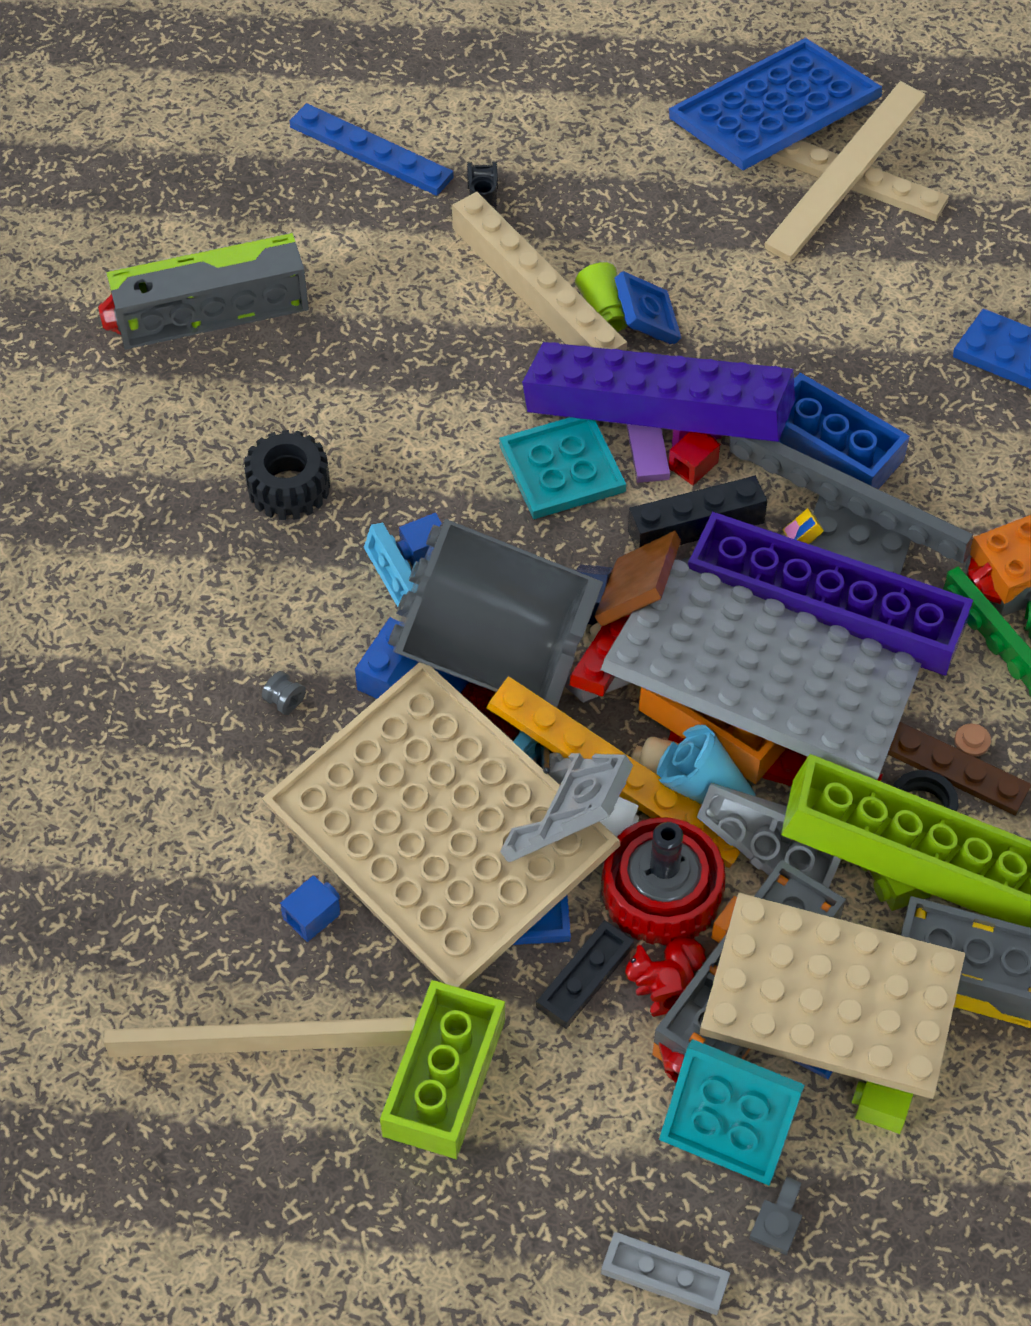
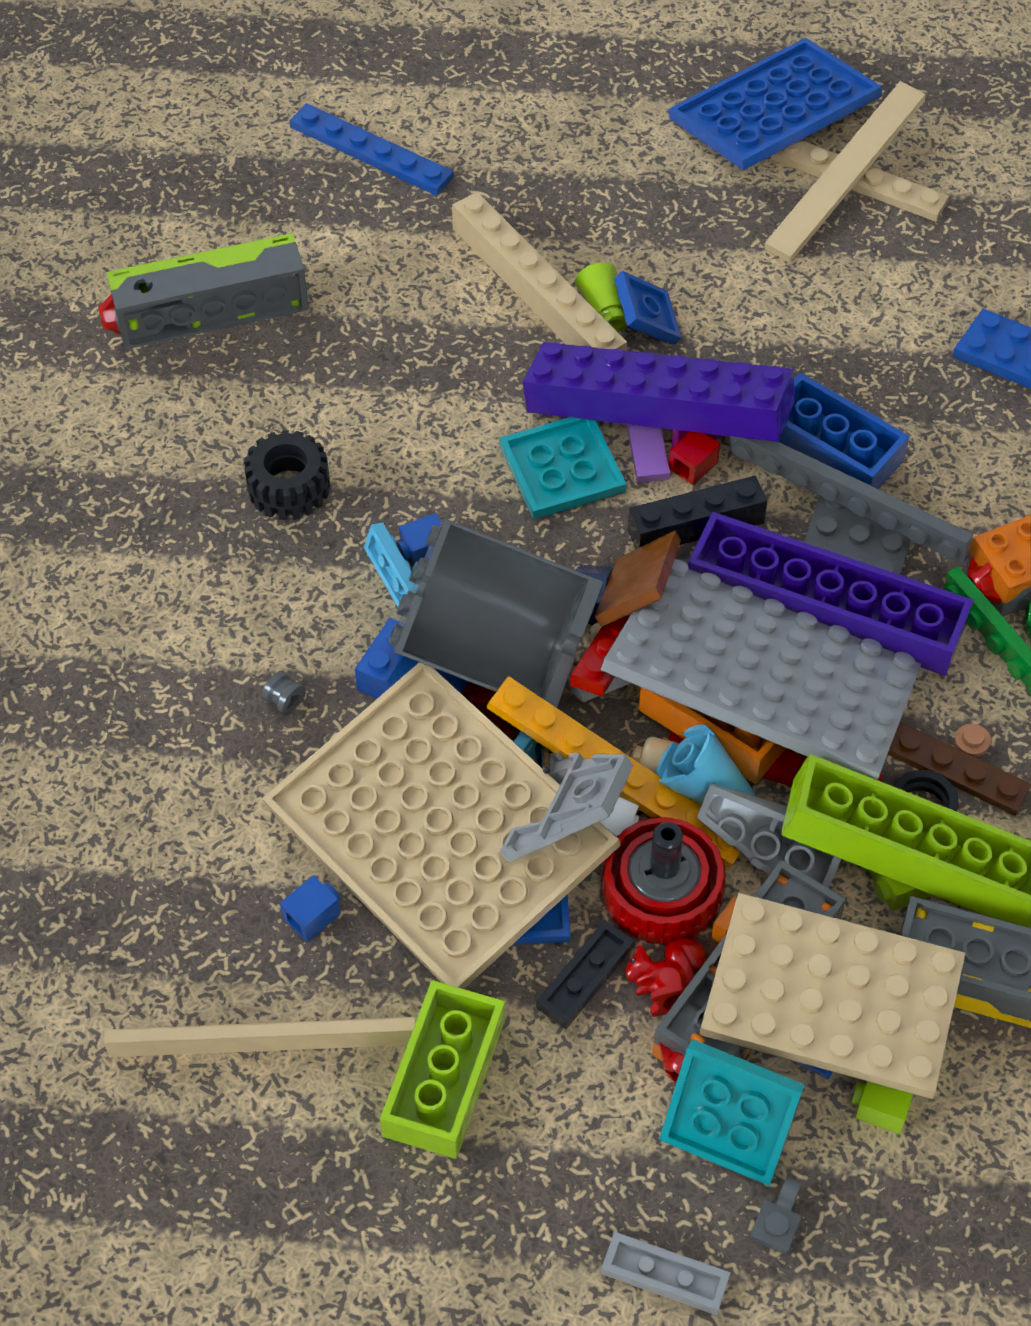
(484, 181): black piece -> none
(804, 527): tile -> none

